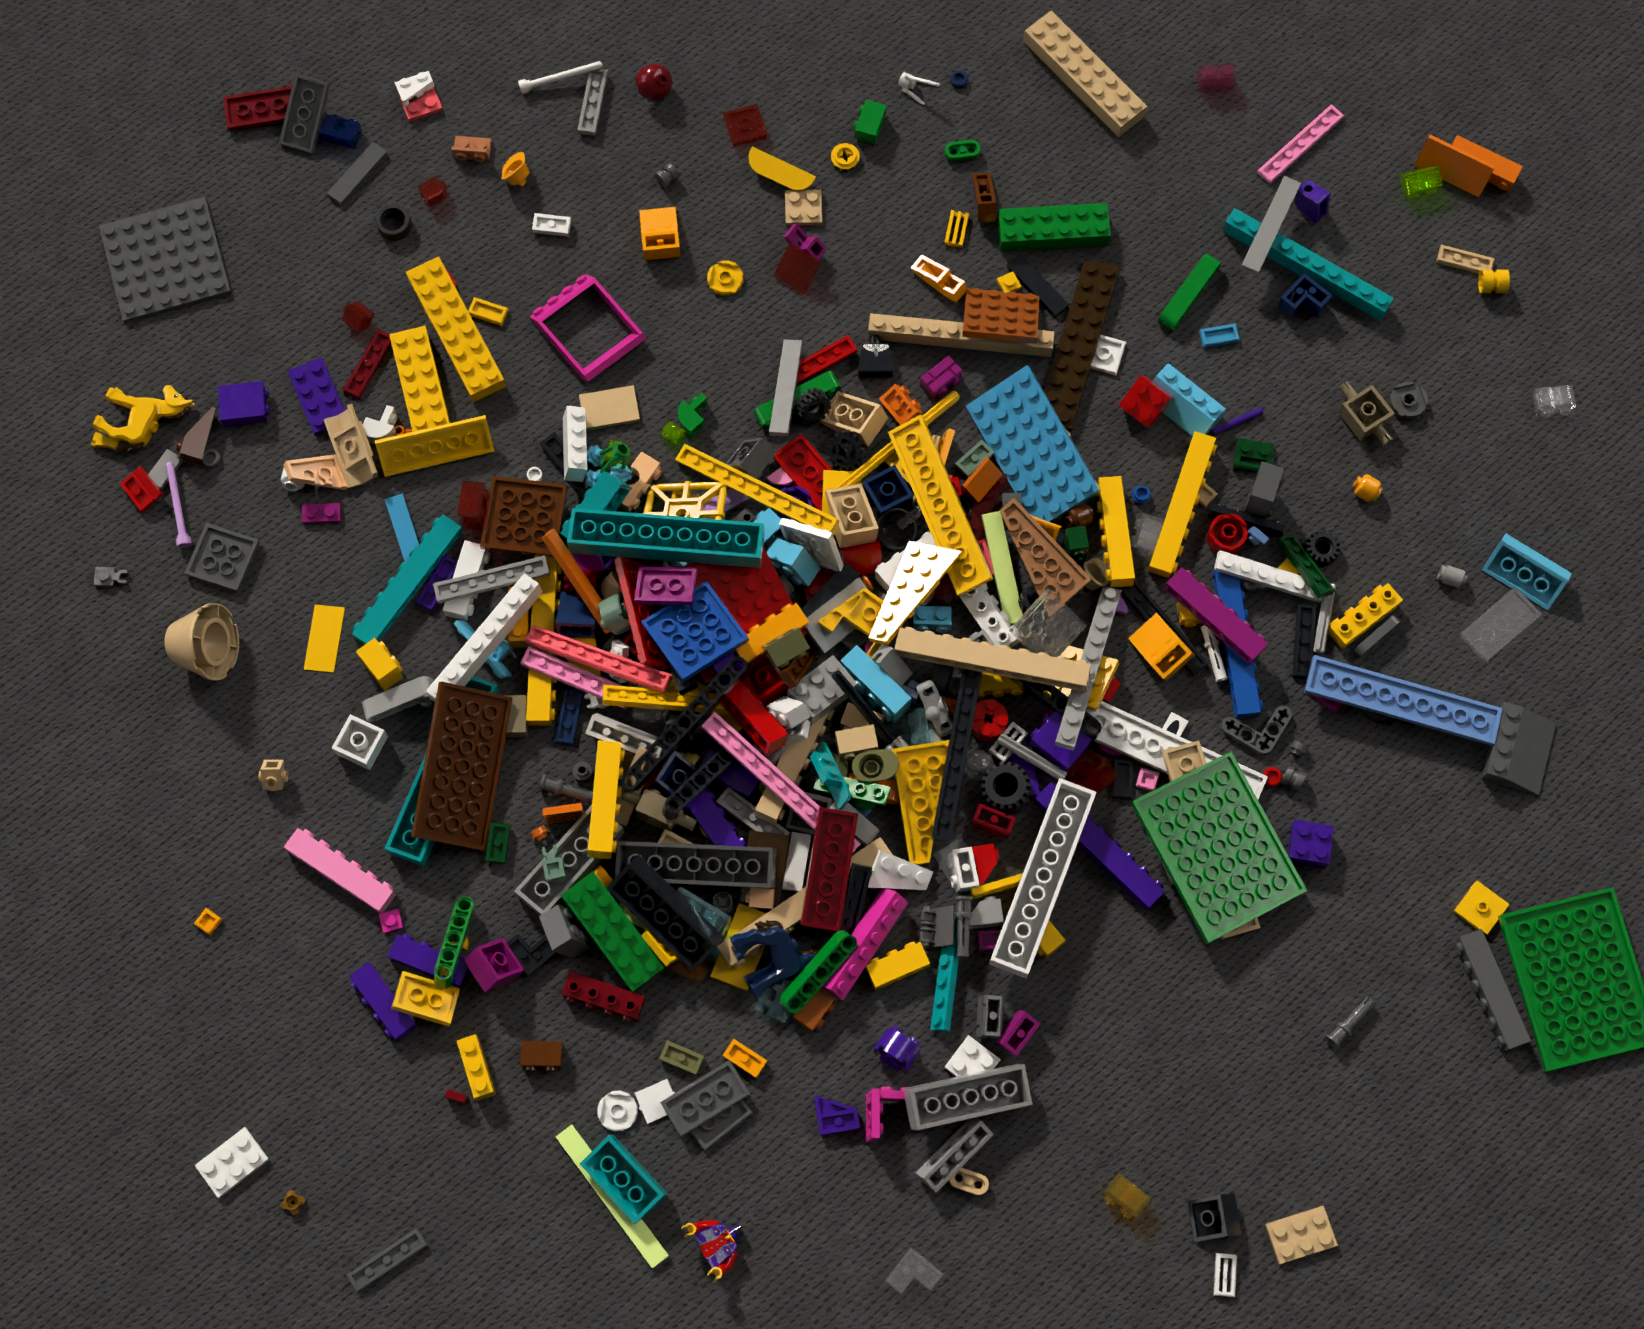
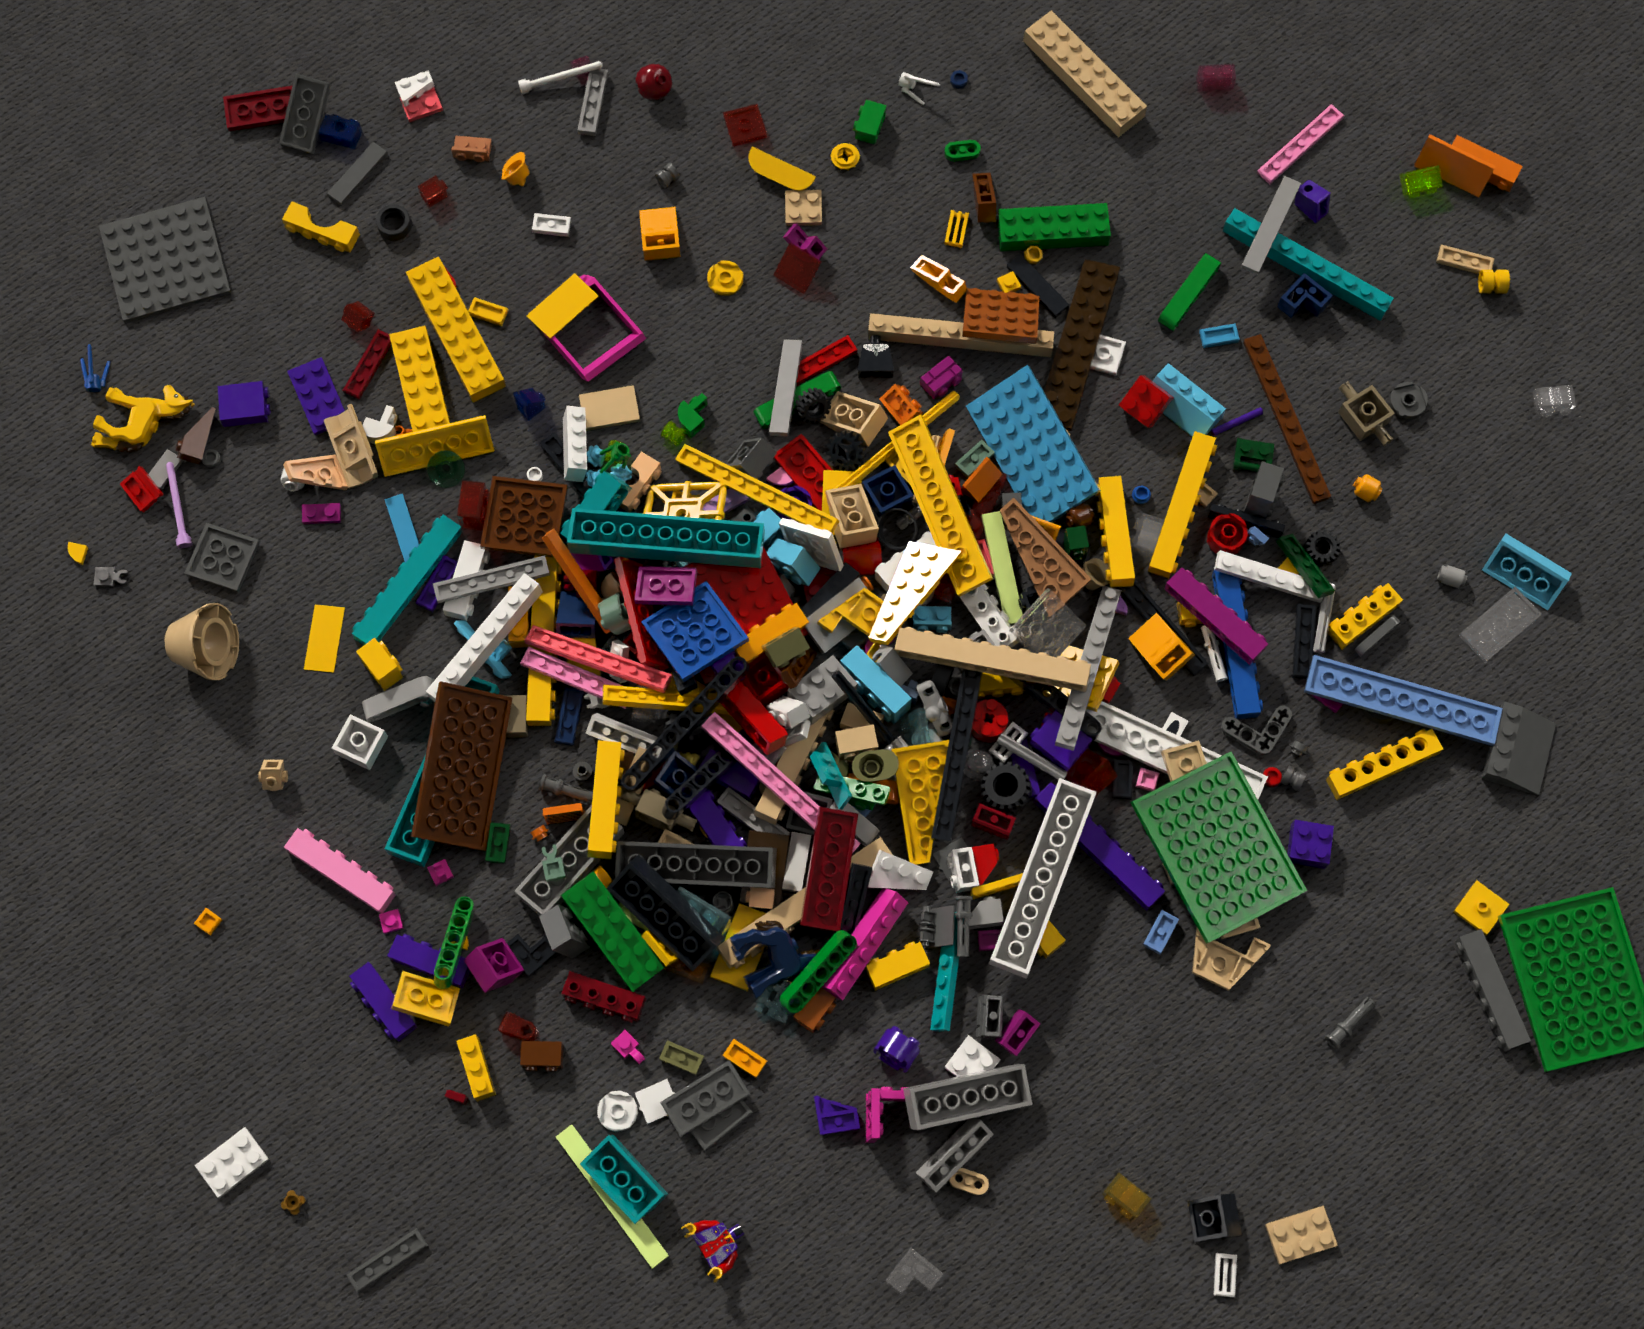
(77, 552): none -> yellow tile
(92, 381): none -> blue plant
(341, 235): none -> yellow arch
(440, 872): none -> dark pink tile
(442, 477): none -> clear green dish
(514, 1027): none -> clear red piece
(529, 402): none -> clear blue slope
(562, 306): none -> yellow window
(579, 62): none -> clear pink tile
(627, 1045): none -> dark pink plate
(1033, 254): none -> yellow tile
(1160, 932): none -> medium blue plate
(1223, 964): none -> tan wing
(1287, 419): none -> reddish brown plate
(1426, 739): none -> yellow brick

